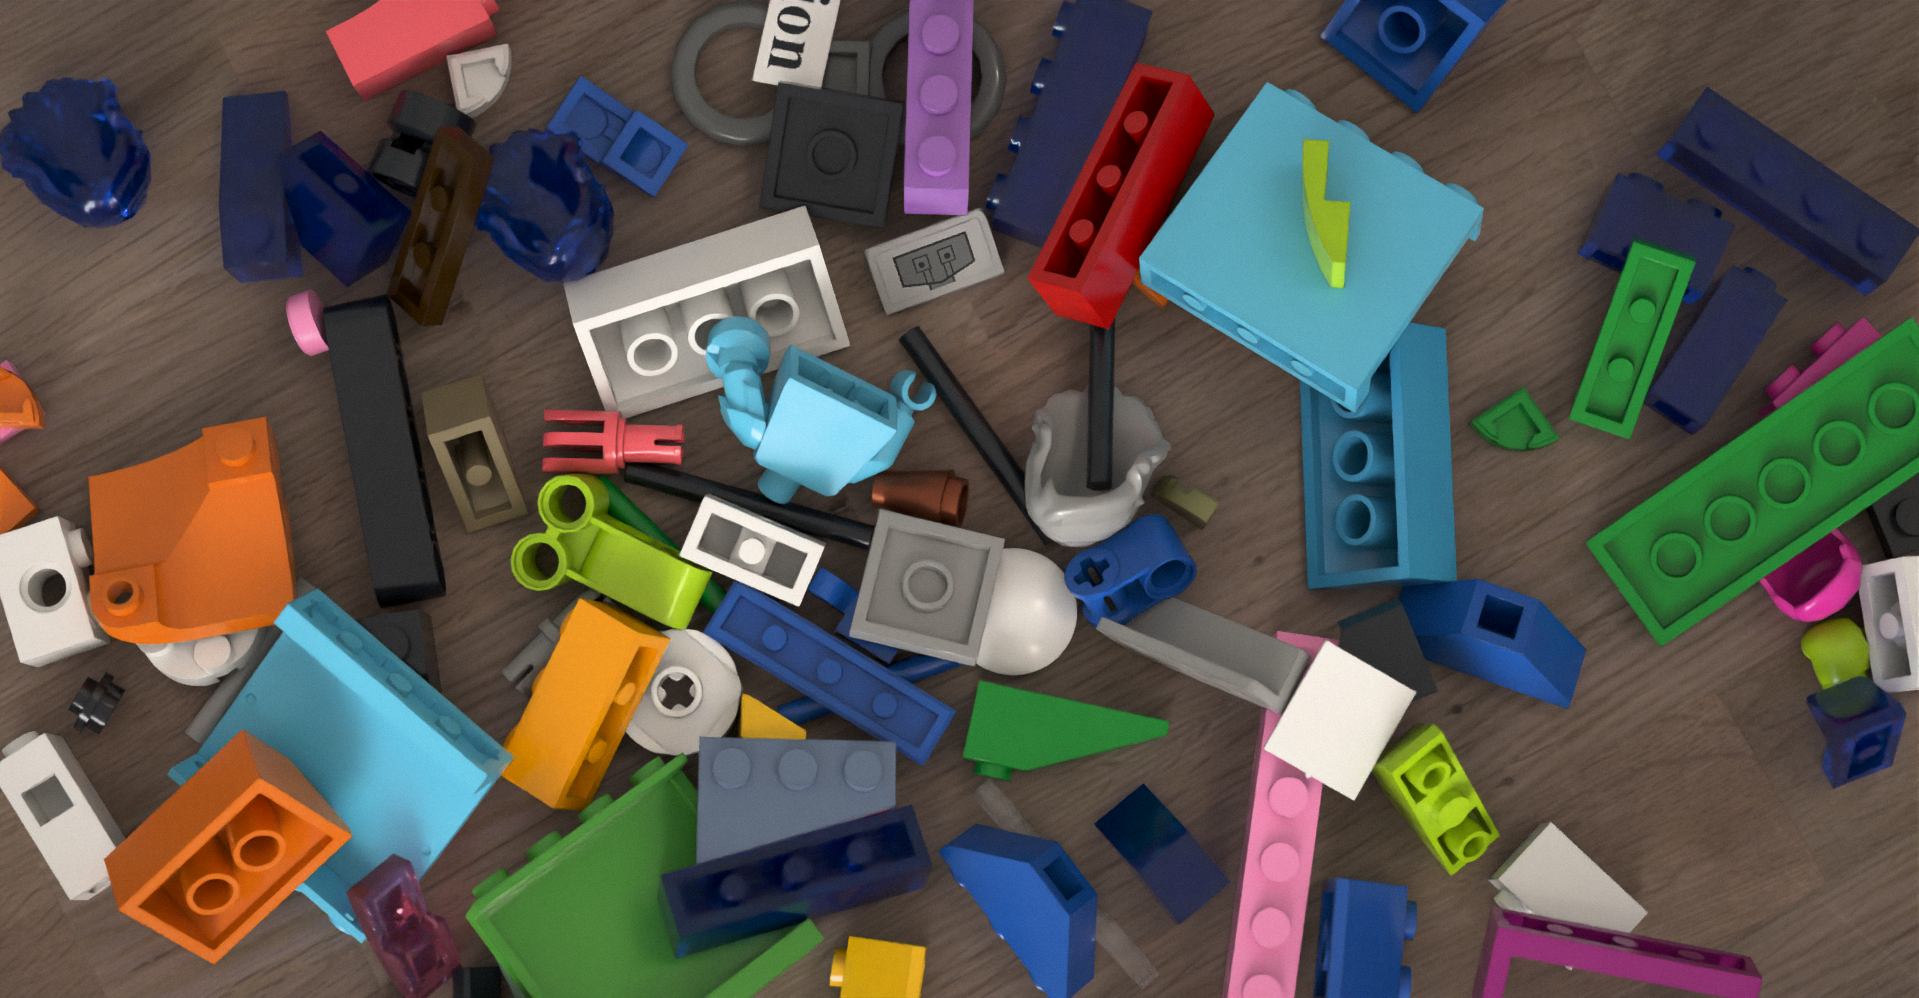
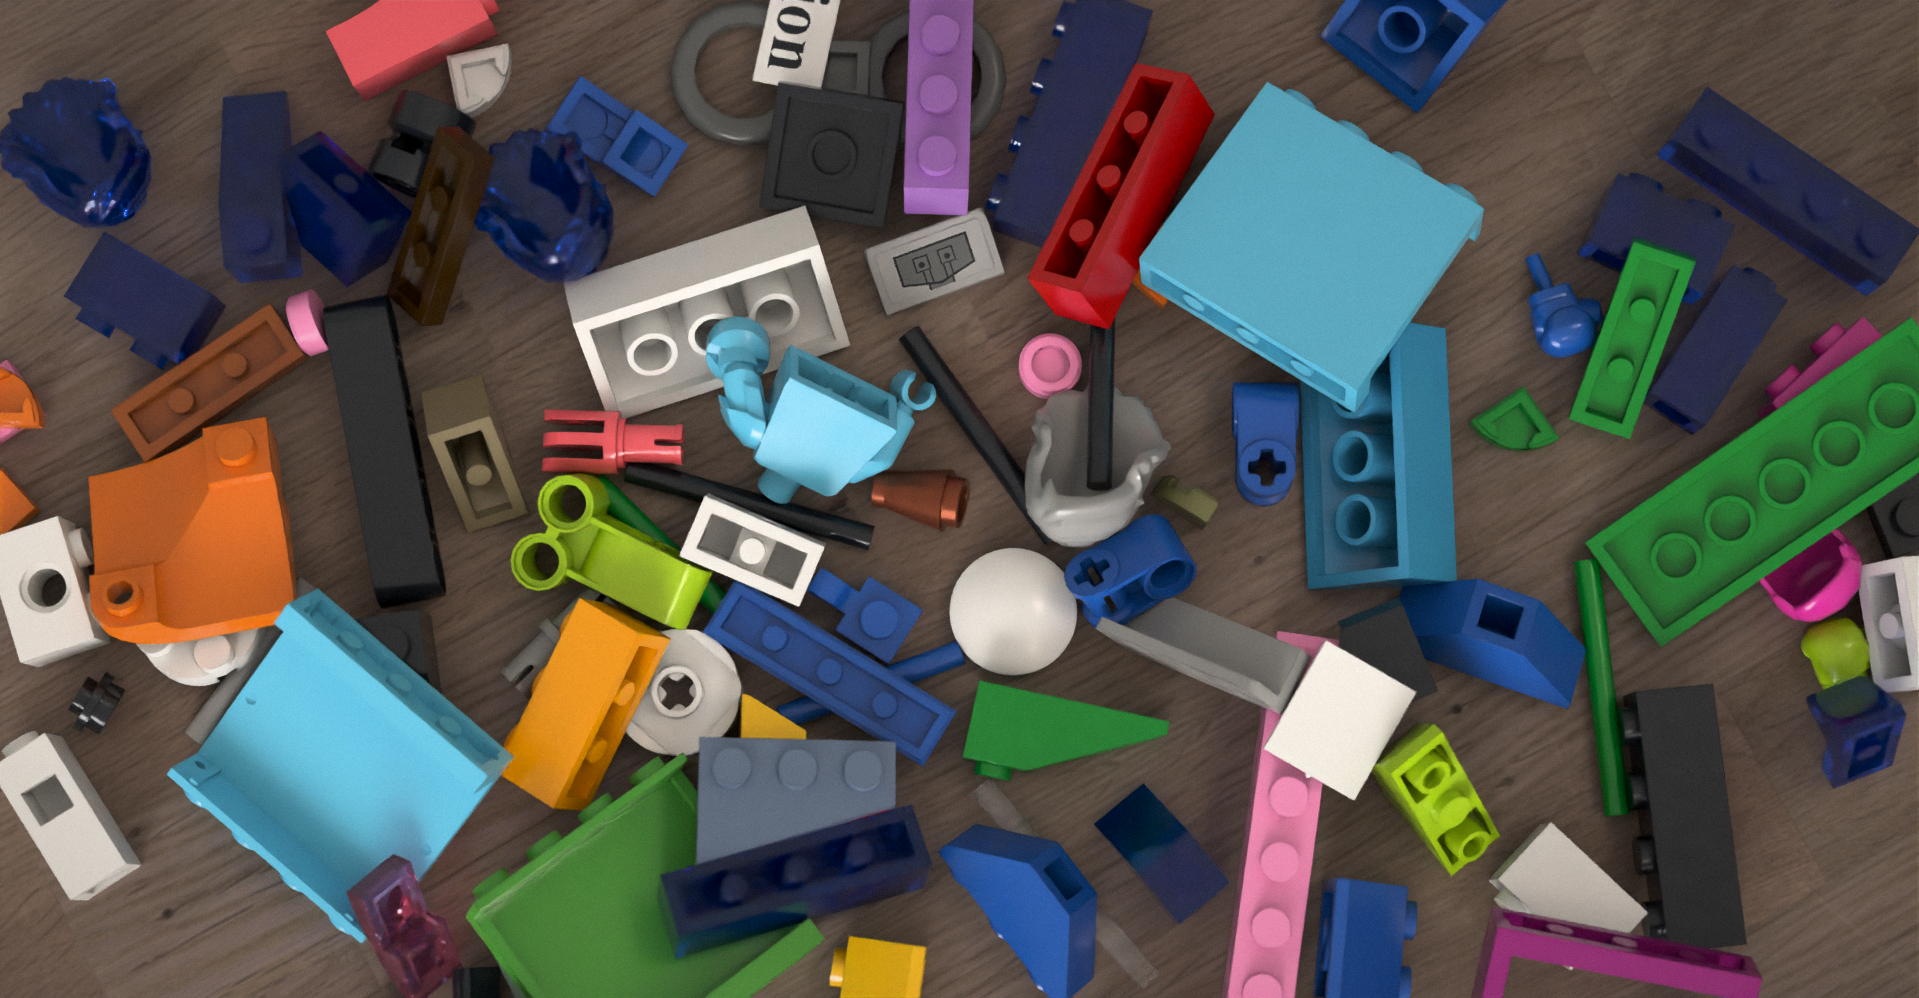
(144, 301): none -> clear blue brick
(209, 384): none -> dark orange plate
(225, 849): orange slope -> none
(927, 587): light grey plate -> none
(1049, 365): none -> bright pink tile
(1265, 429): none -> blue piece
(1325, 220): lime slope -> none
(1559, 319): none -> blue piece
(1601, 686): none -> green bar
(1682, 816): none -> black brick

